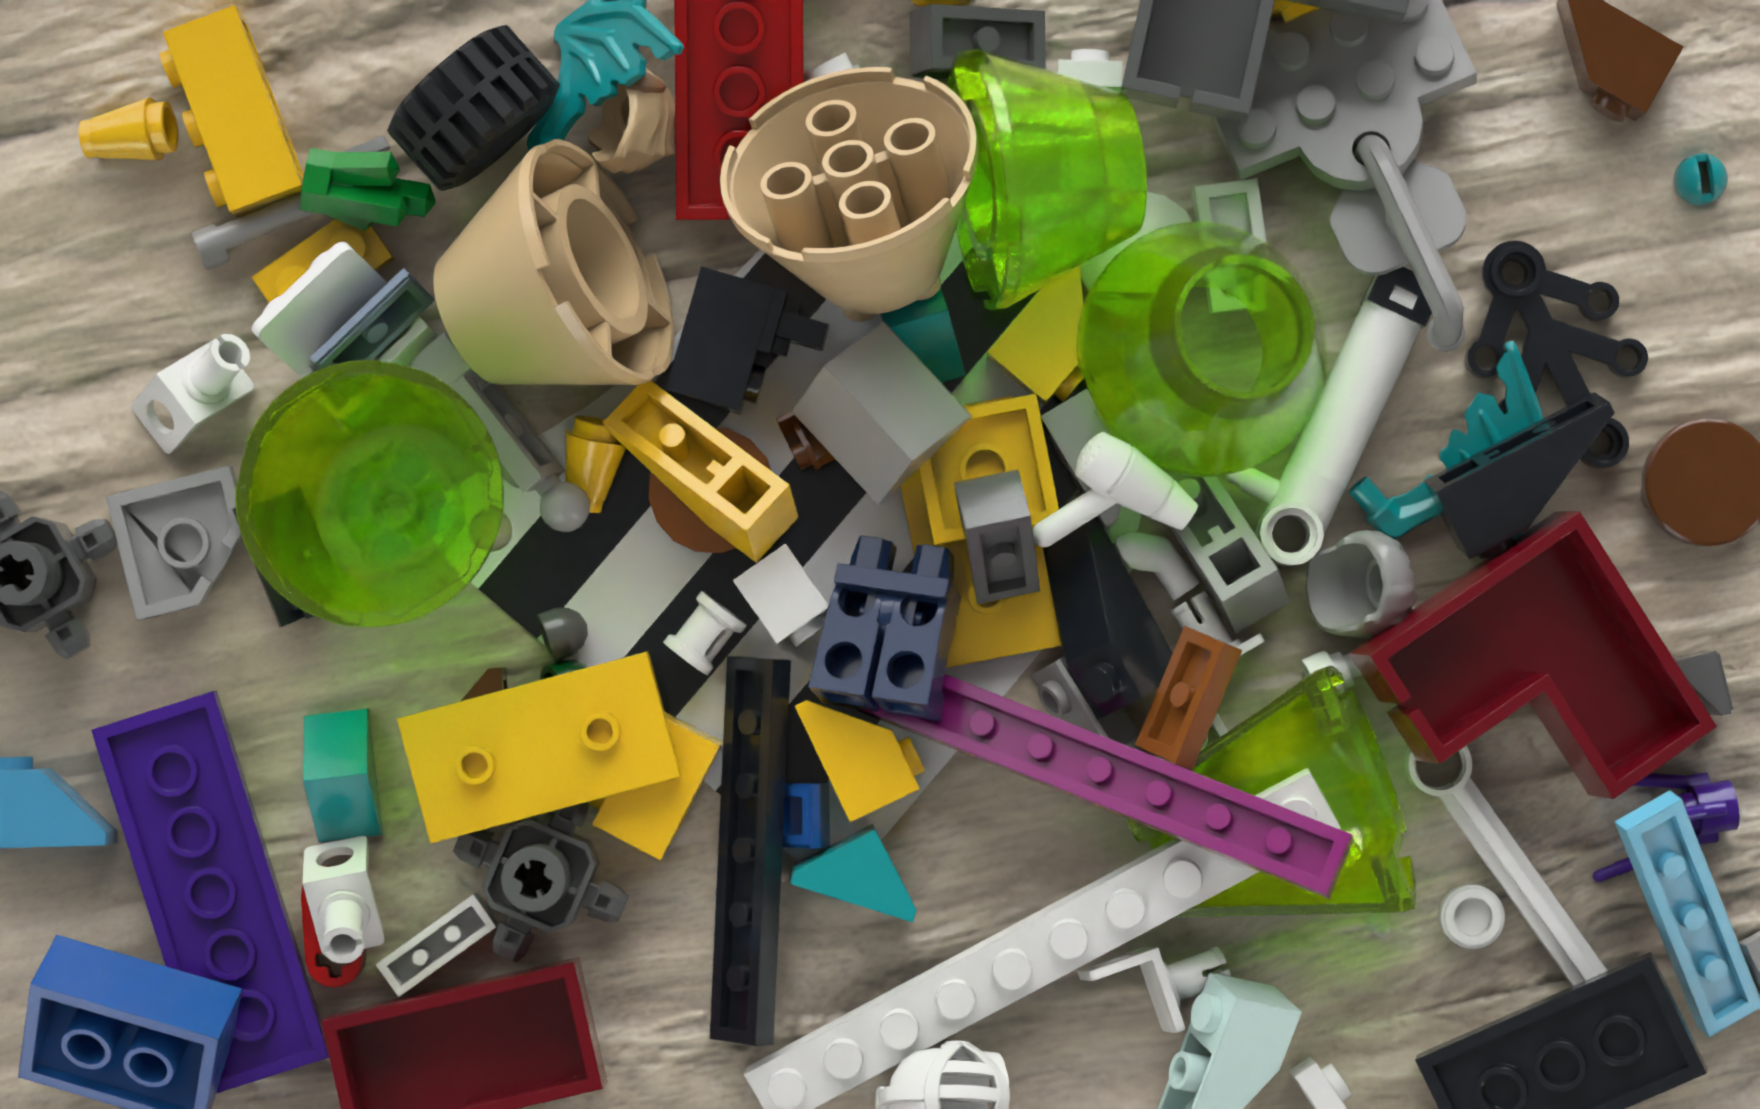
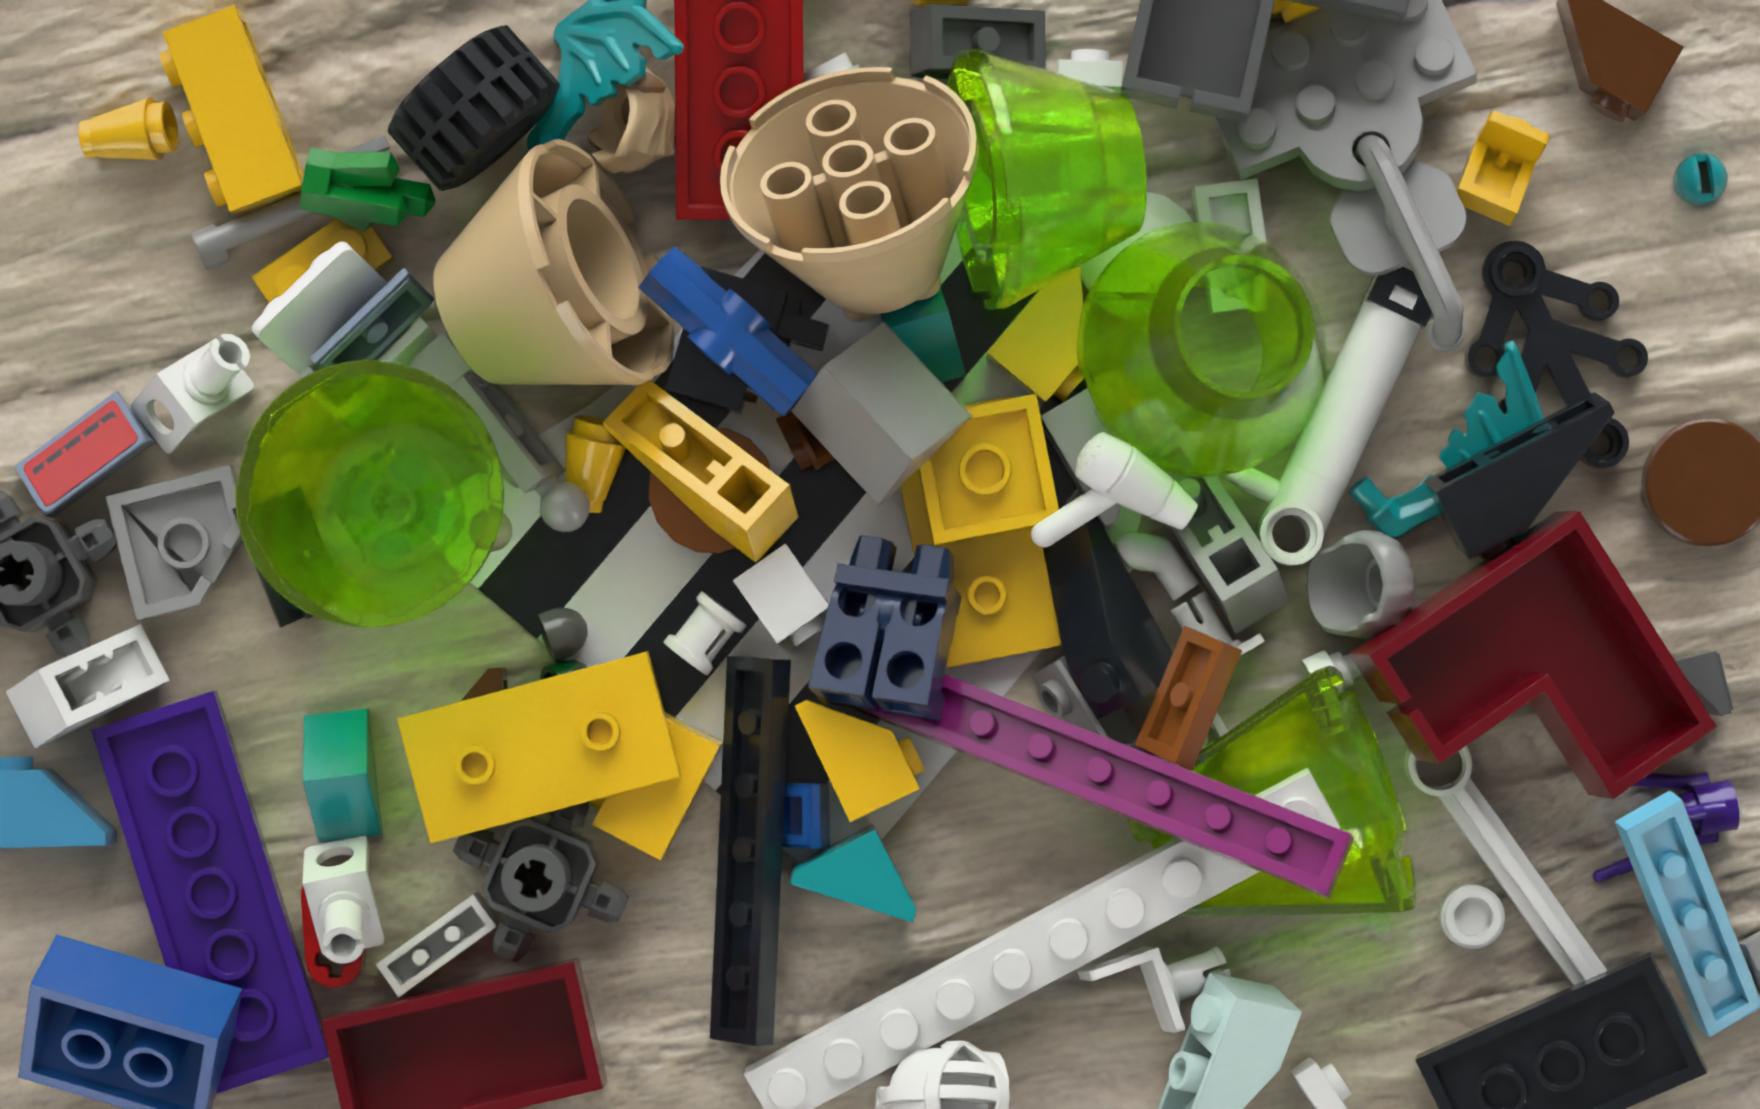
(83, 455): none -> slope
(86, 685): none -> white arch
(728, 331): none -> blue piece
(998, 536): dark grey plate -> none
(1500, 166): none -> yellow bracket

